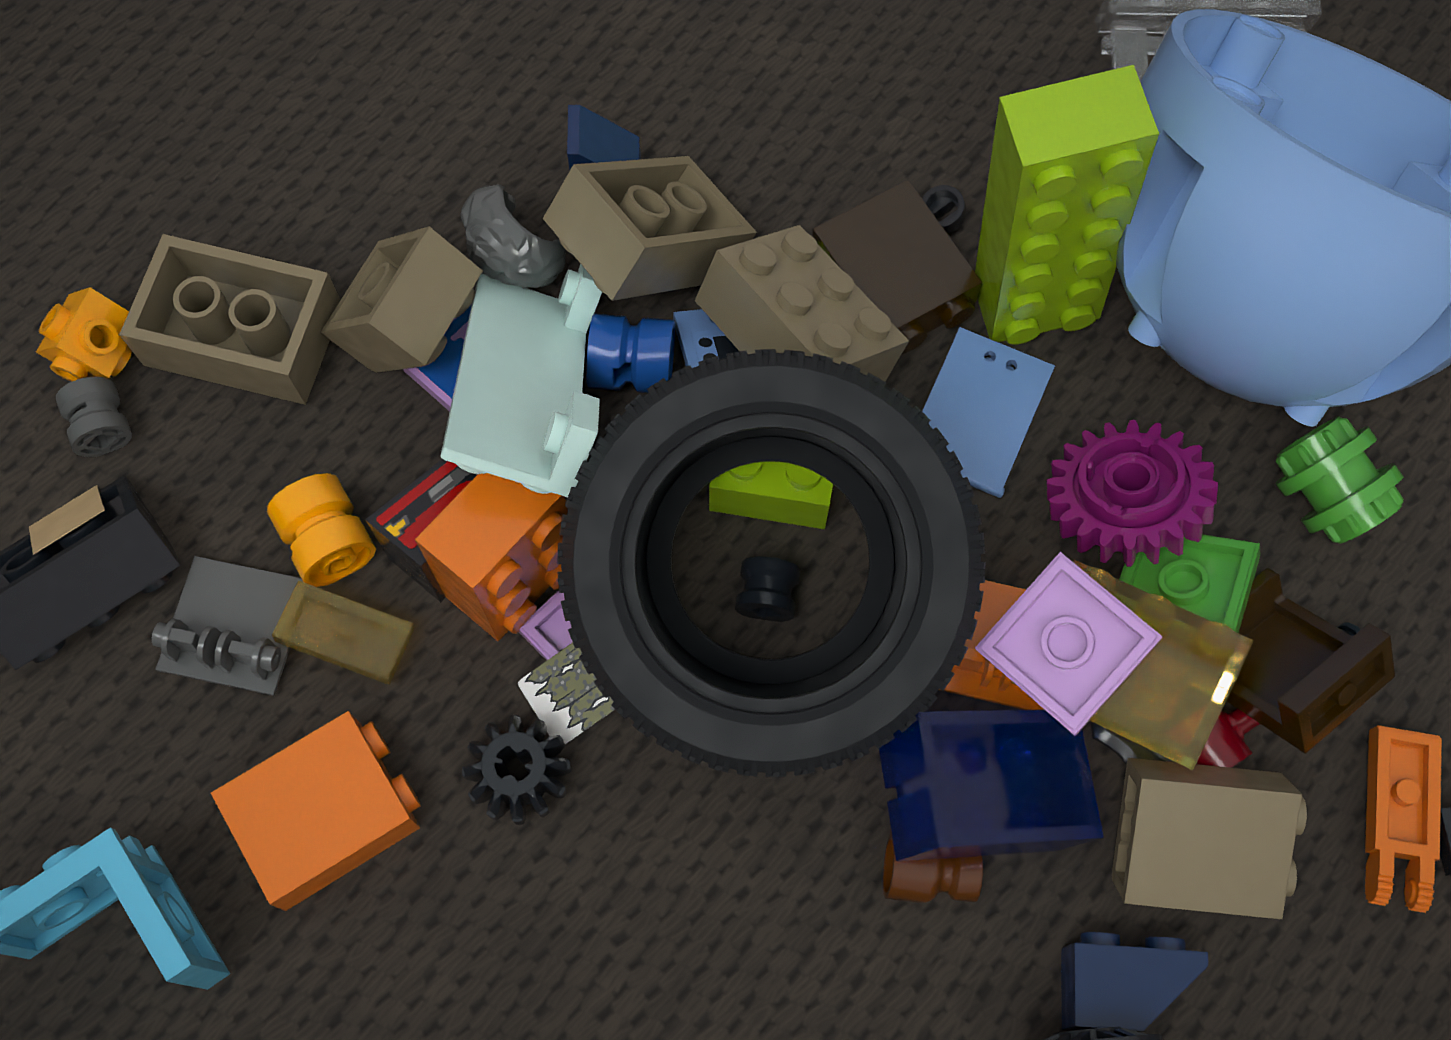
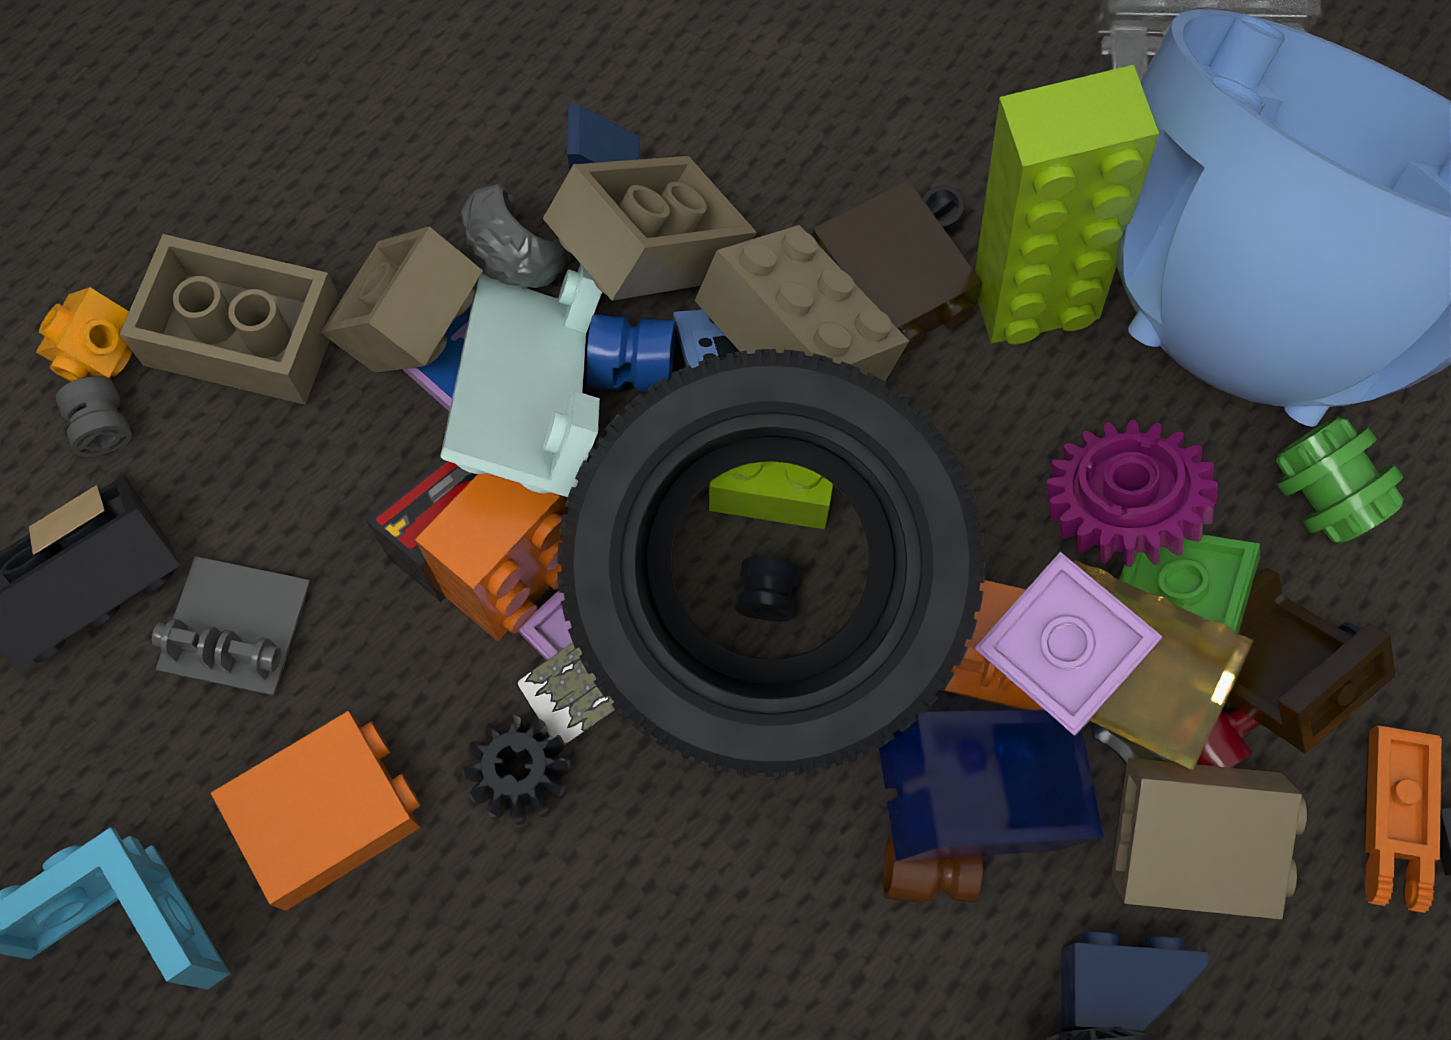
(320, 527): light orange wheel -> none
(343, 632): clear yellow plate -> none
(986, 406): medium blue container -> none

